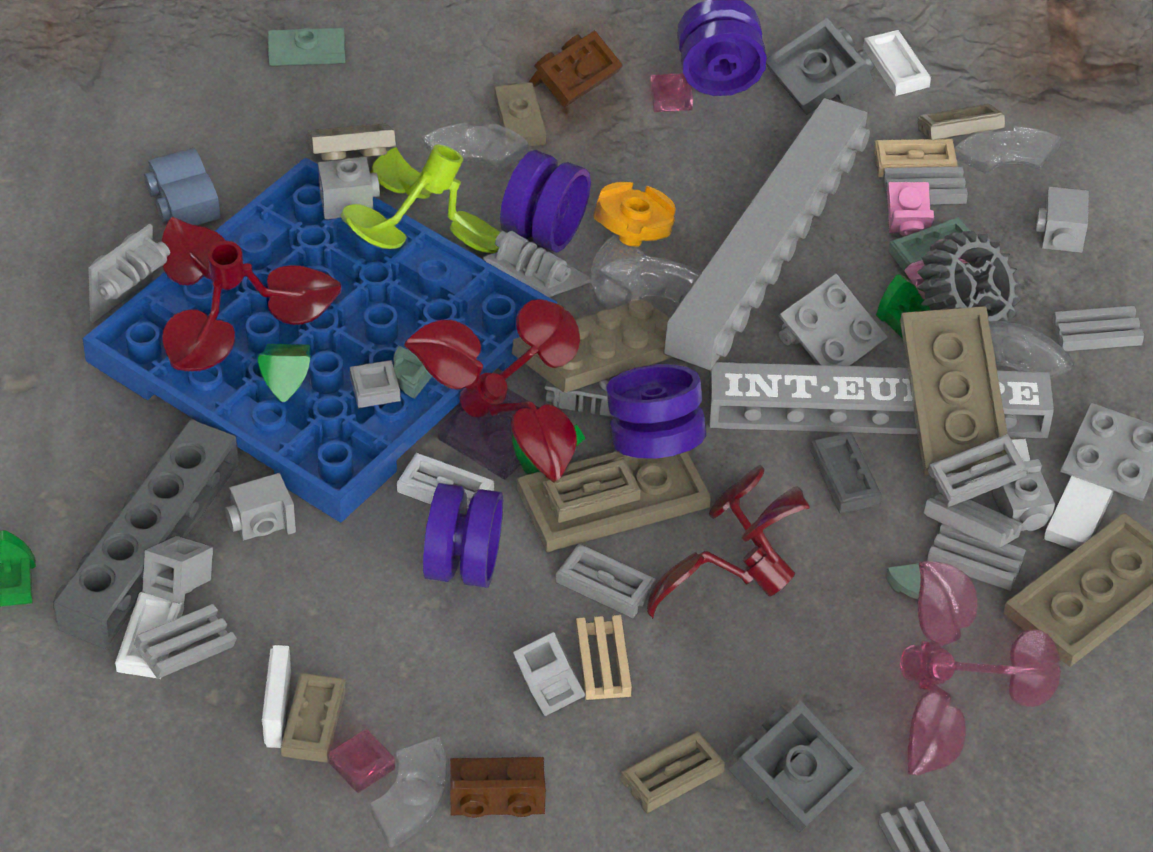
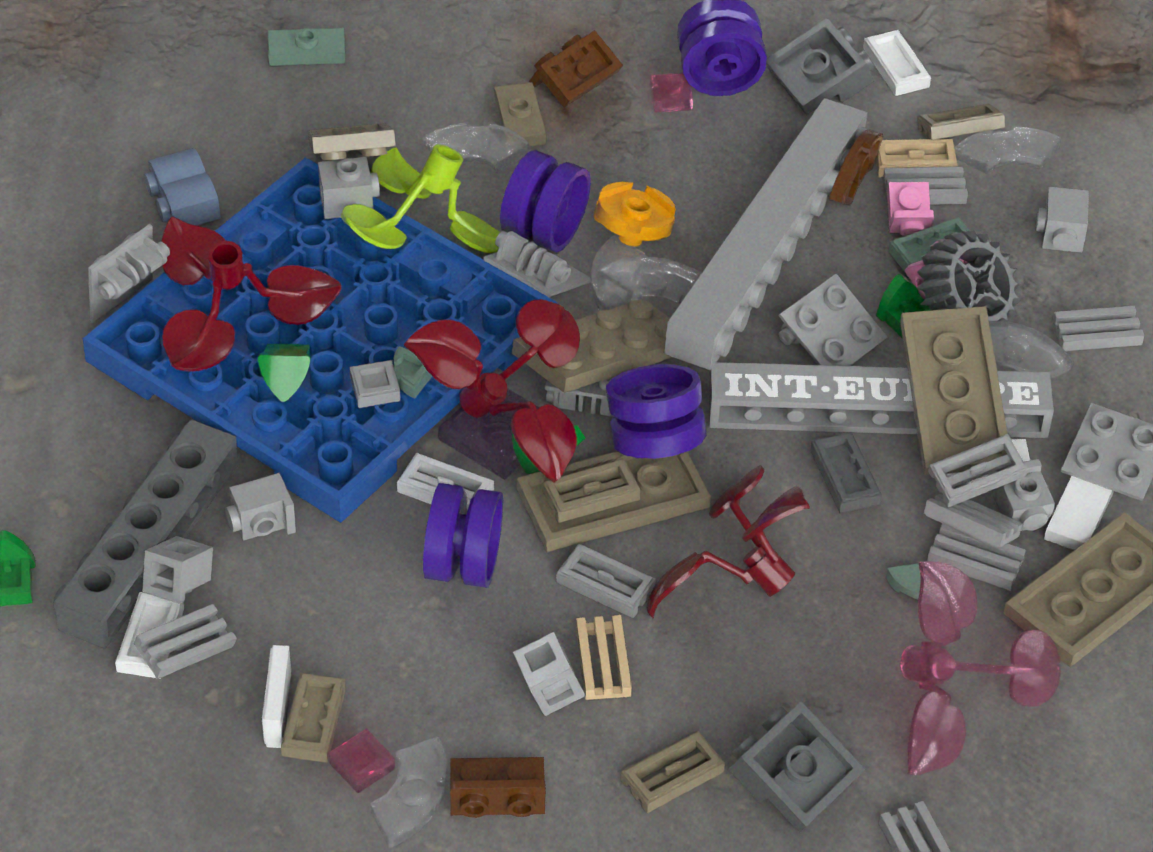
(855, 166): none -> reddish brown tile

